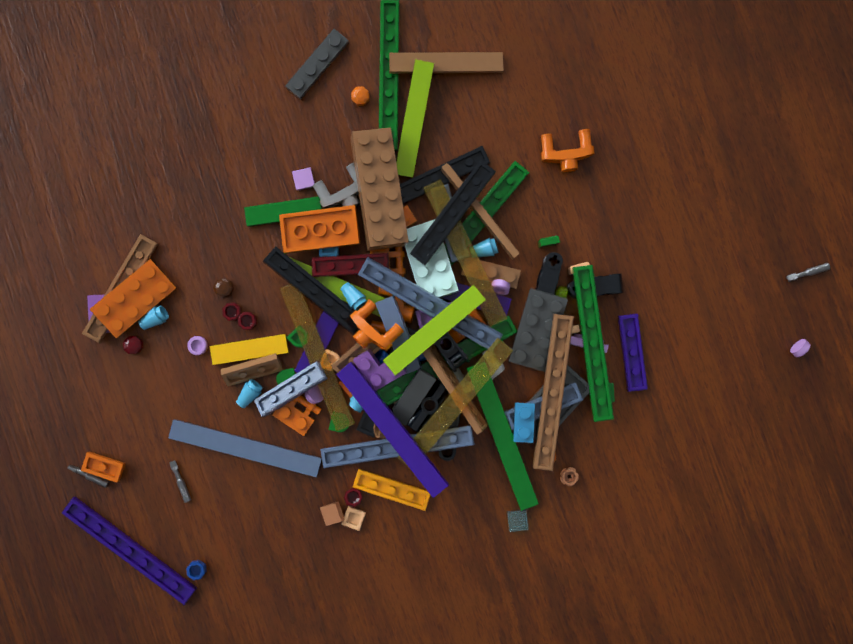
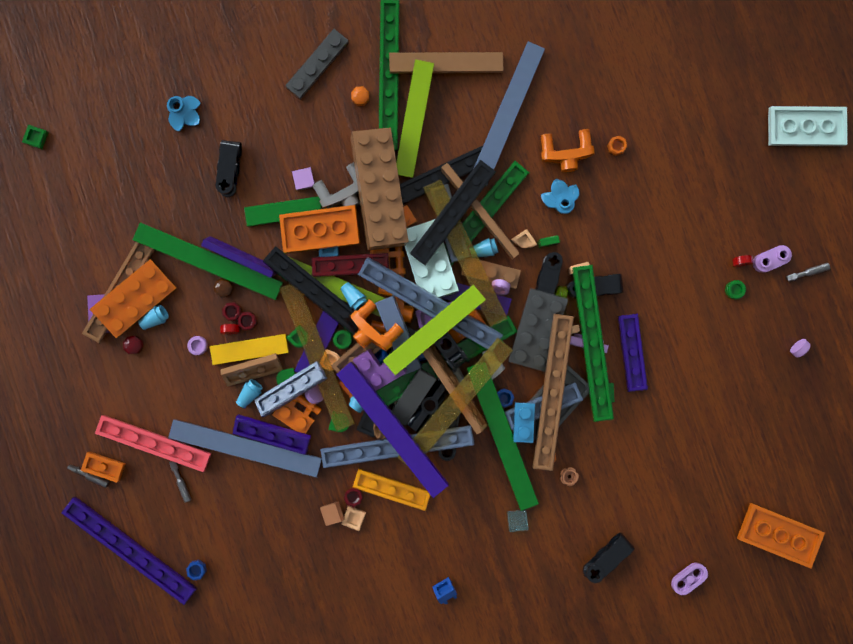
(35, 137): none -> green tile
(153, 443): none -> coral plate
(185, 113): none -> dark azure plate
(207, 261): none -> green tile
(228, 167): none -> black piece
(229, 329): none -> red tile
(238, 256): none -> dark purple tile
(271, 434): none -> dark purple tile
(342, 339): none -> green tile
(444, 591): none -> blue tile
(506, 397): none -> blue tile
(510, 105): none -> sand blue tile
(524, 240): none -> light nougat tile
(561, 193): none -> dark azure plate
(608, 558): none -> black piece
(617, 145): none -> orange tile
(689, 580): none -> lavender plate
(735, 289): none -> green tile
(742, 261): none -> red tile
(773, 258): none -> lavender plate
(780, 535): none -> orange plate
(807, 126): none -> light aqua plate

